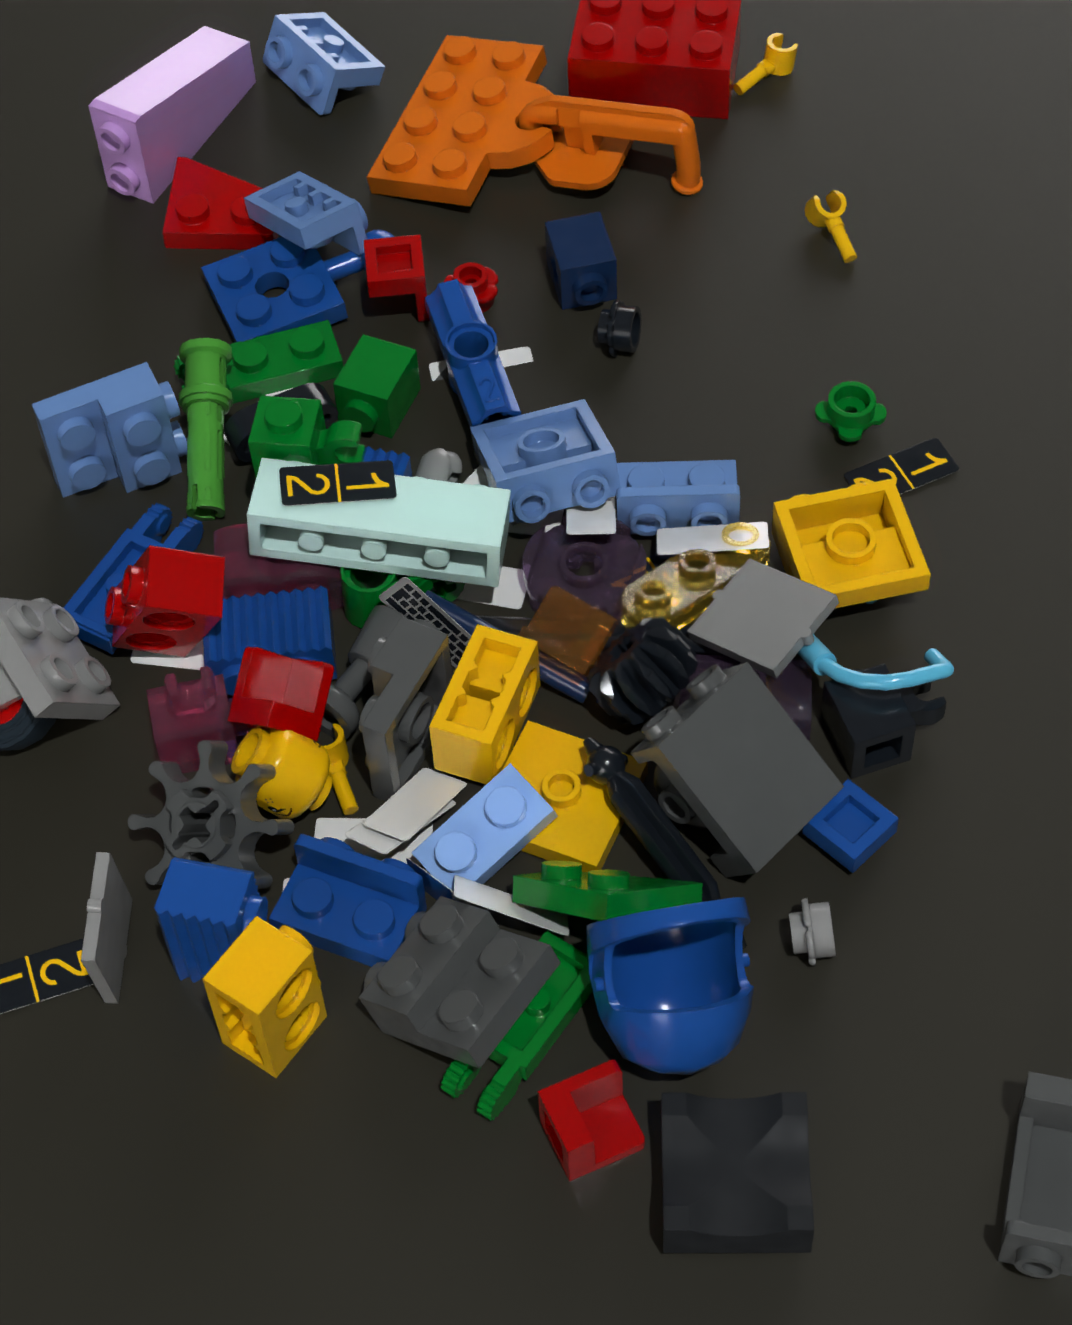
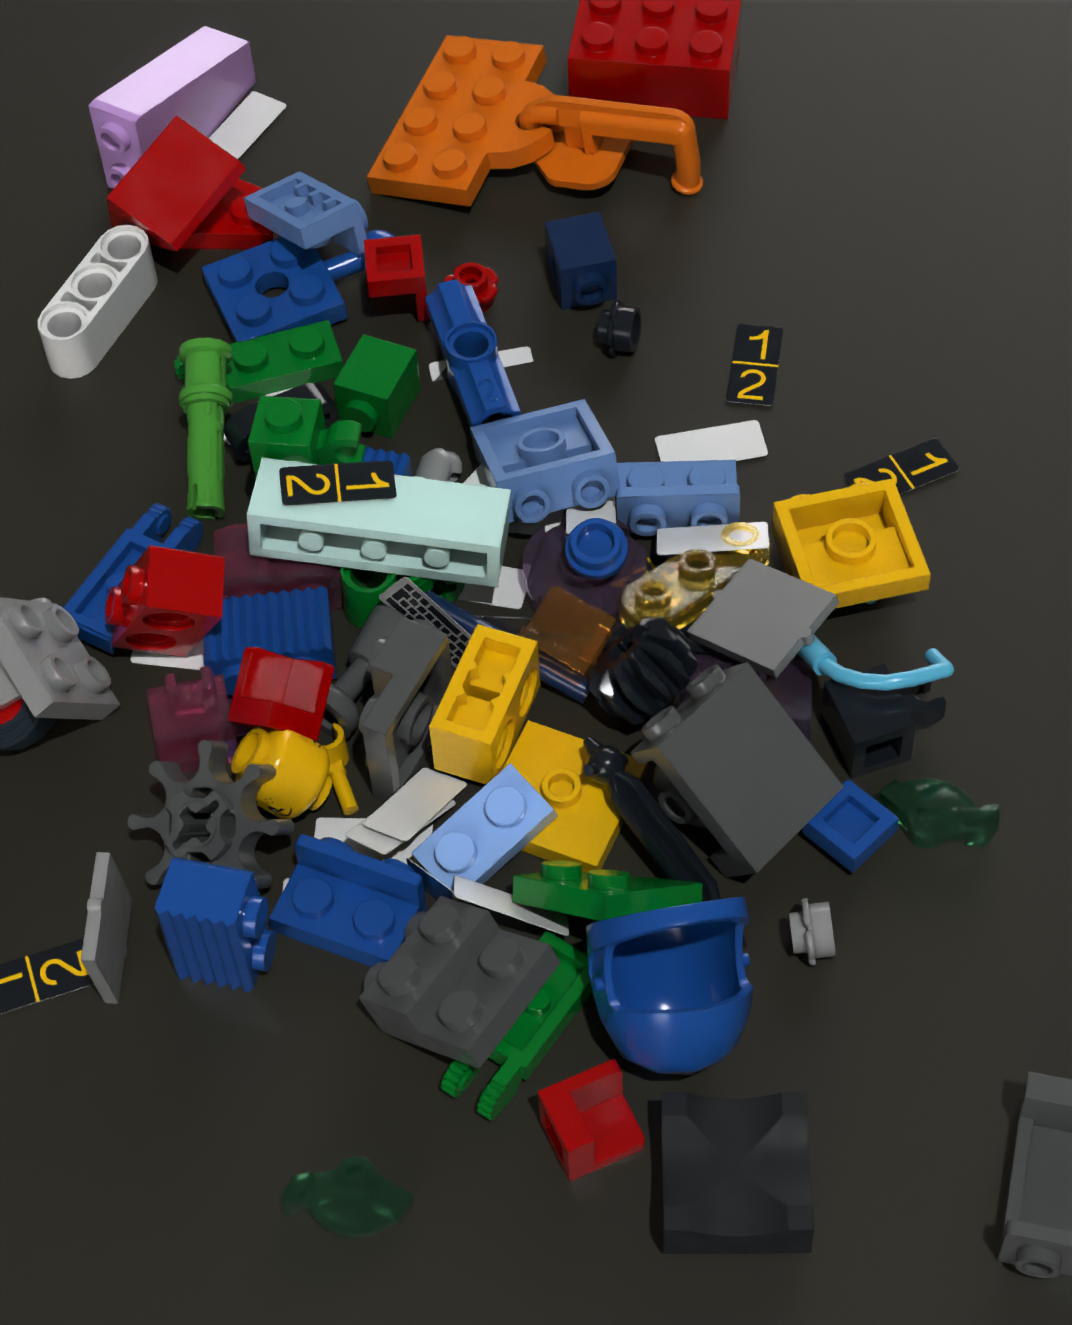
(97, 301): none -> white beam
(112, 431): medium blue plate -> none
(174, 185): none -> red slope
(247, 123): none -> white sticker
(266, 995): yellow brick -> none
(318, 58): medium blue bracket -> none
(348, 1199): none -> clear green piece
(596, 549): none -> blue plate
(722, 442): none -> white sticker
(755, 364): none -> black sticker
(776, 61): yellow hand -> none
(820, 218): yellow hand -> none
(851, 410): green plate -> none
(939, 811): none -> clear green piece

